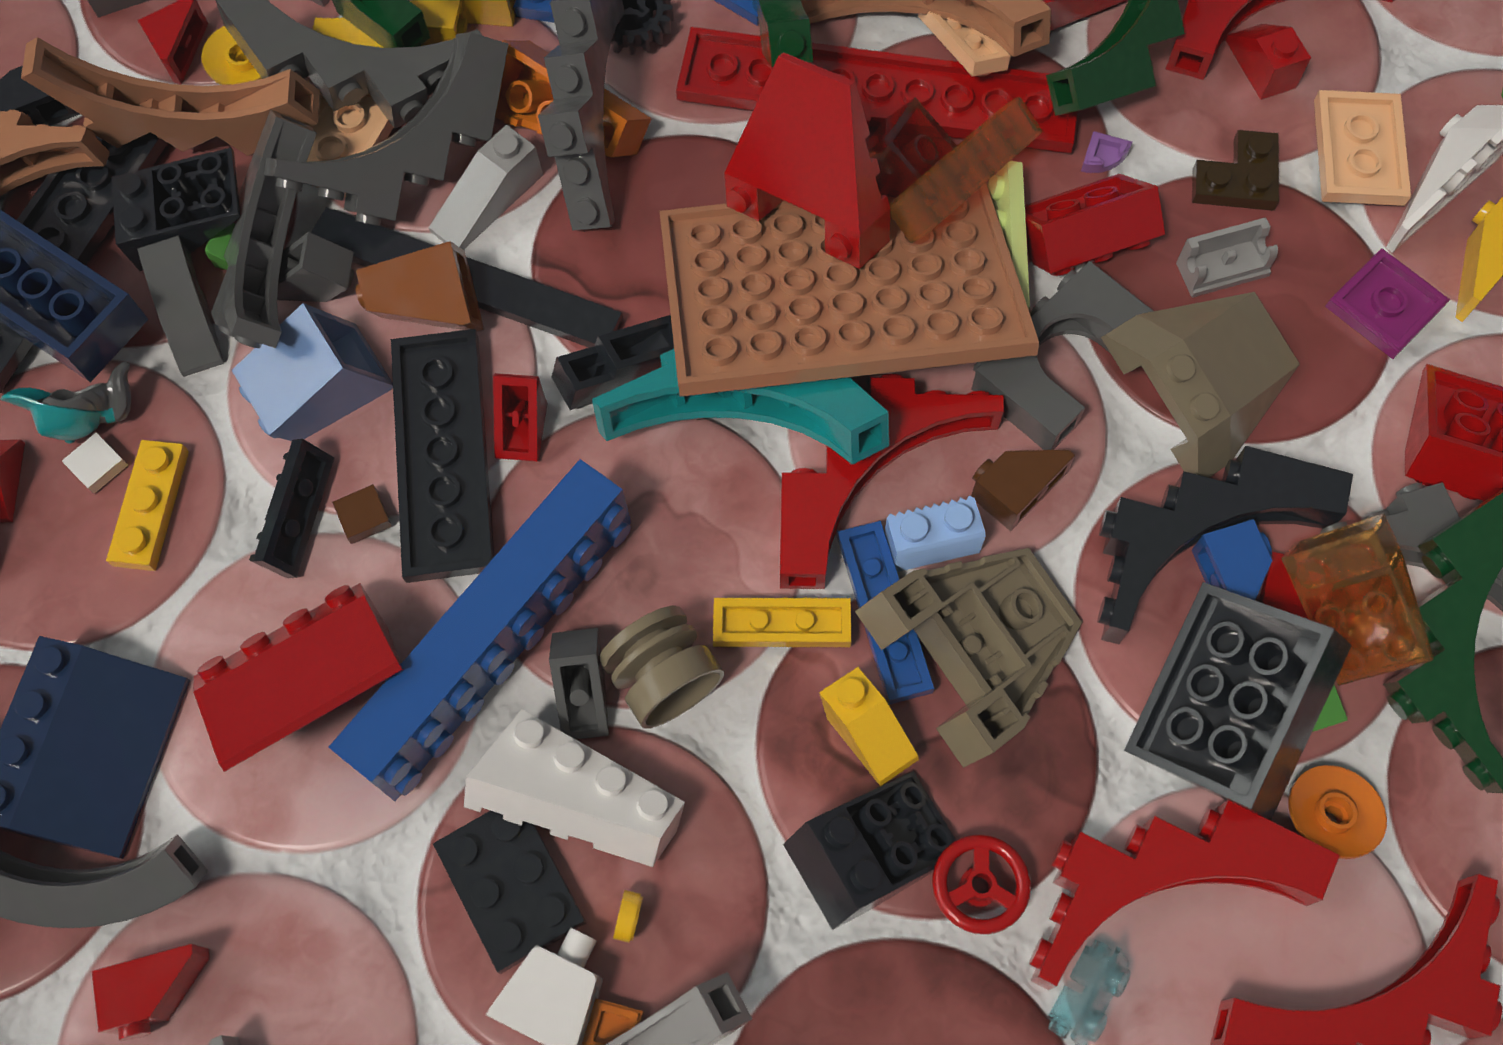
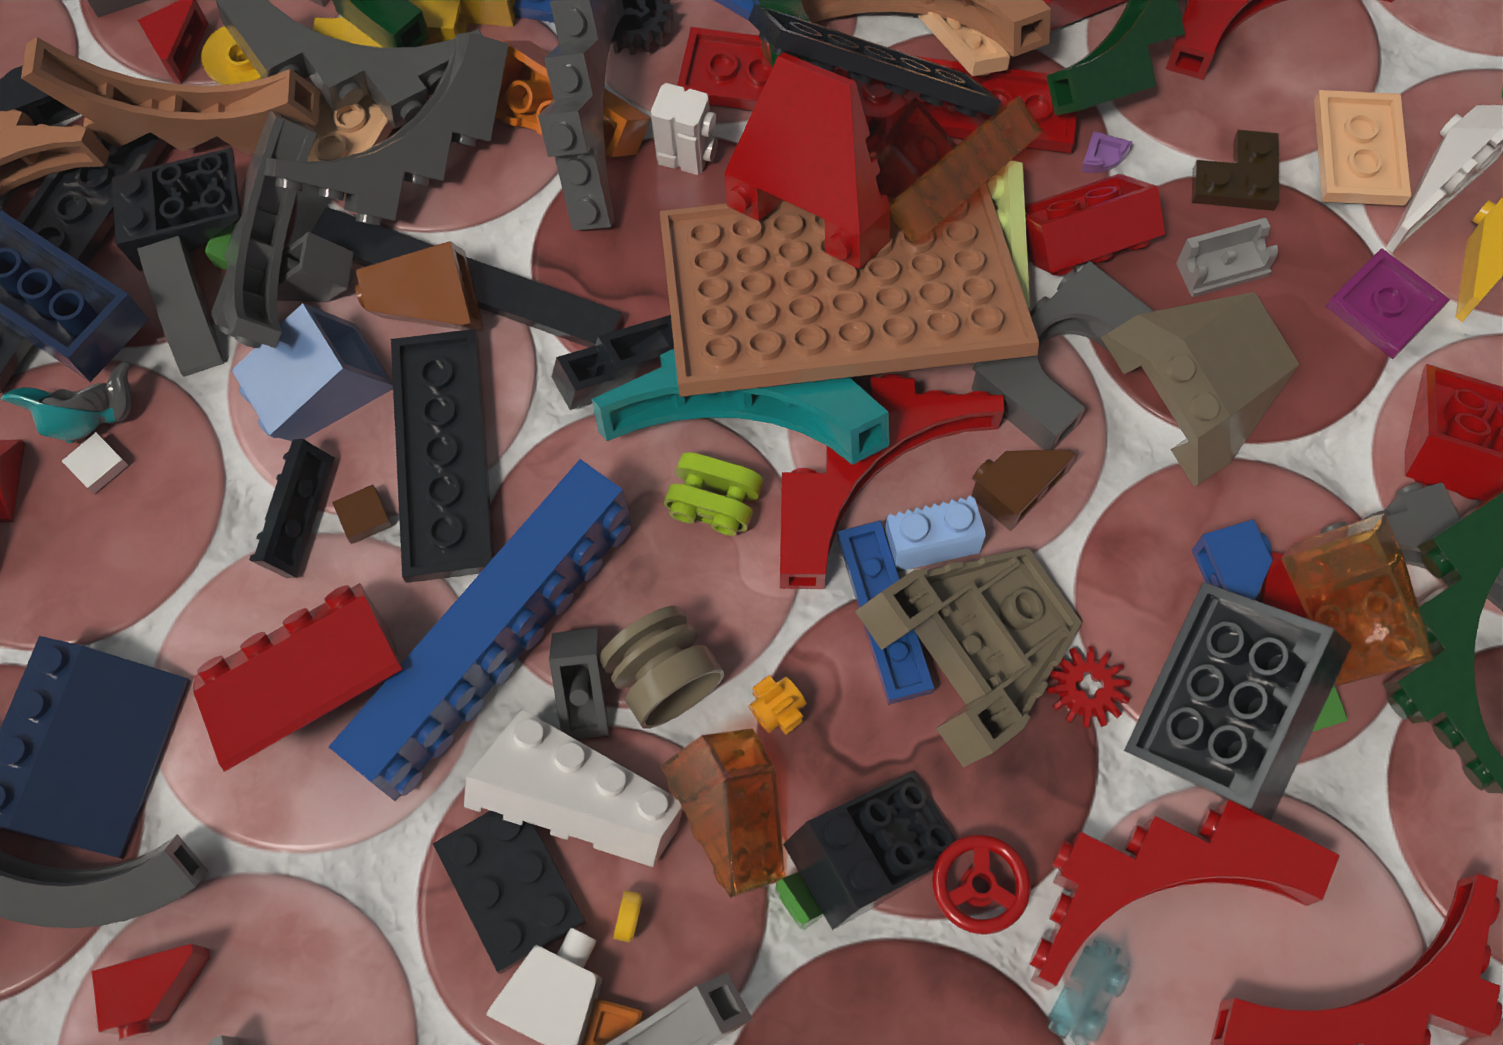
(147, 505): yellow plate -> none
(488, 187): light grey slope -> none
(518, 416): red slope -> none
(683, 129): none -> white brick
(723, 513): none -> lime brick
(732, 807): none -> clear orange slope
(777, 704): none -> light orange gear
(782, 622): yellow plate -> none
(798, 900): none -> bright green slope
(868, 726): yellow slope -> none
(870, 60): none -> black plate
(1077, 700): none -> red gear
(1252, 487): black arch -> none
(1270, 57): red slope -> none
(1349, 799): orange dish -> none

